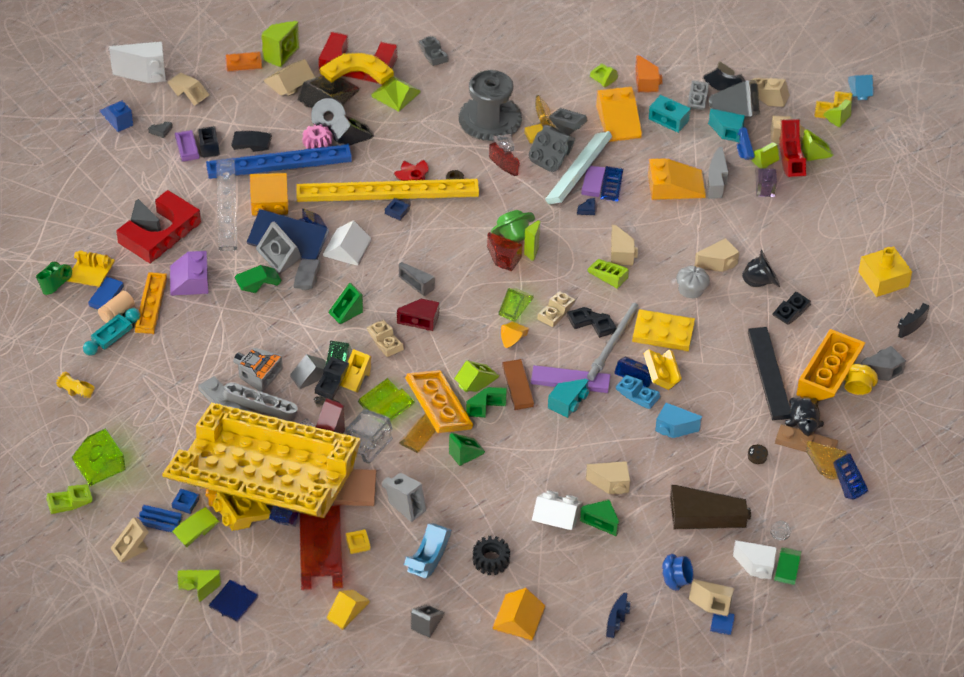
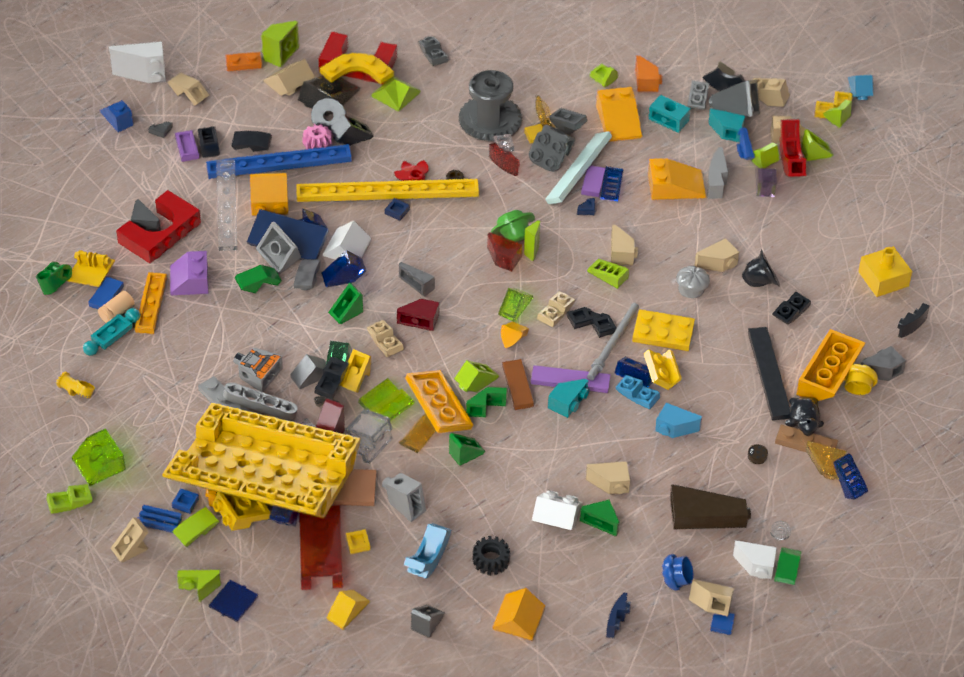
(344, 270): none -> clear blue slope

